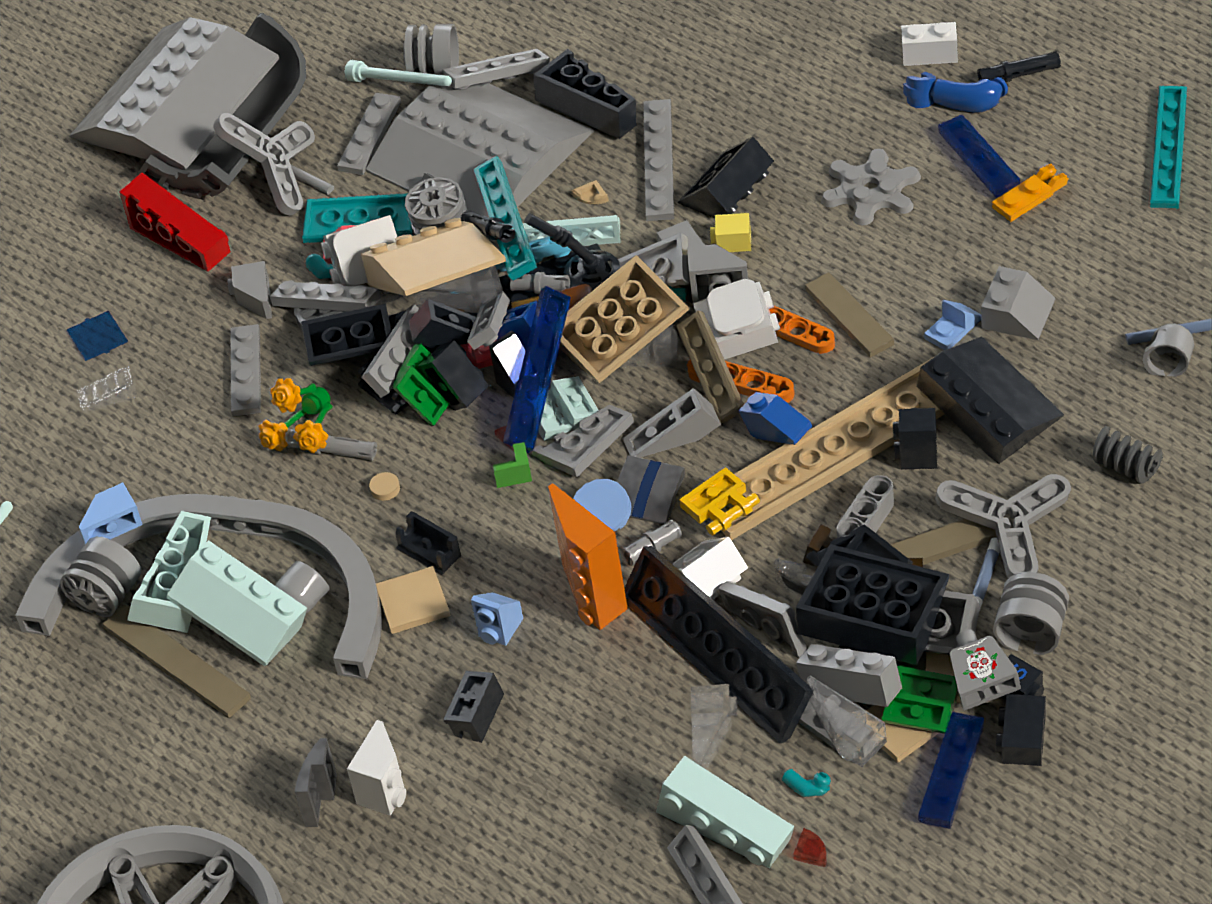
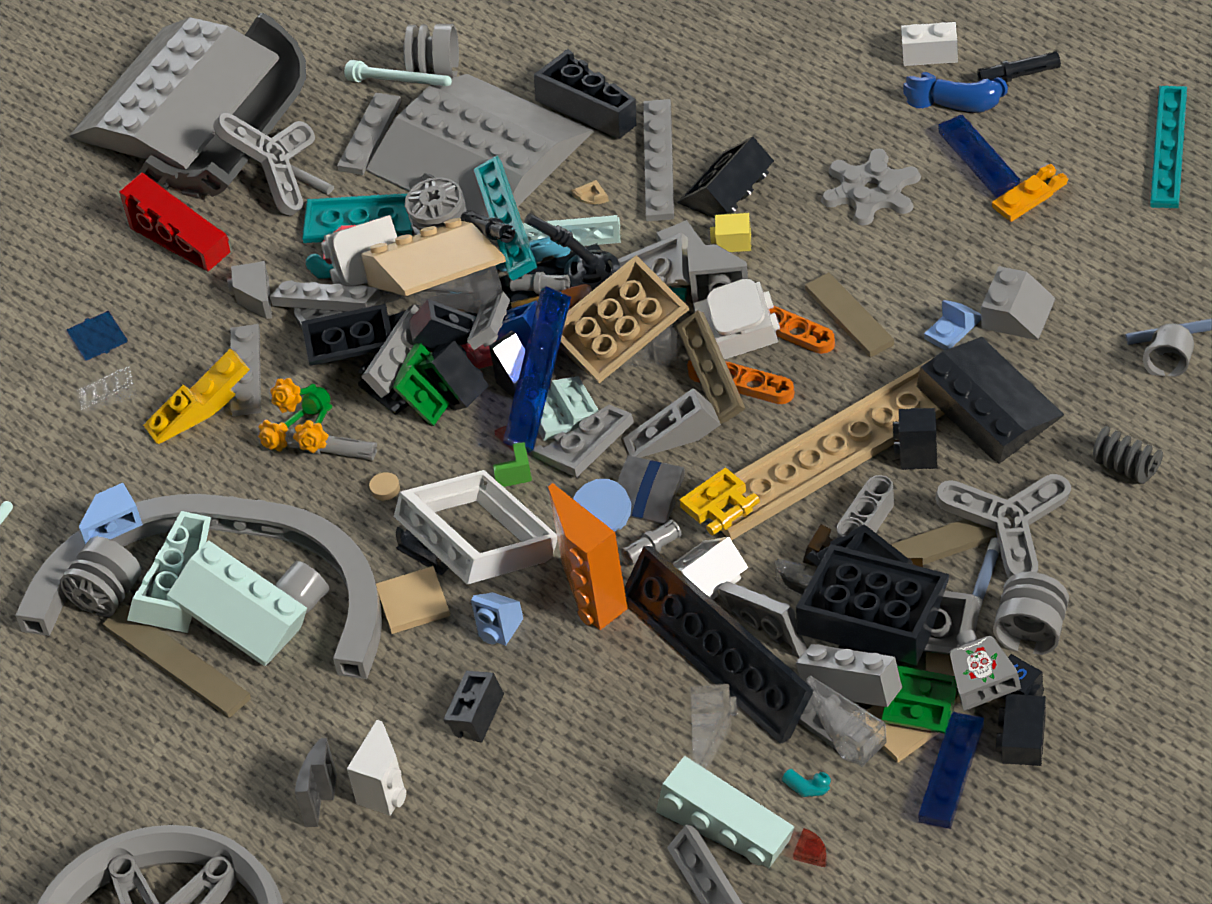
(199, 402): none -> yellow slope
(417, 513): none -> white window
(496, 68): light grey plate -> none
(773, 419): blue slope -> none

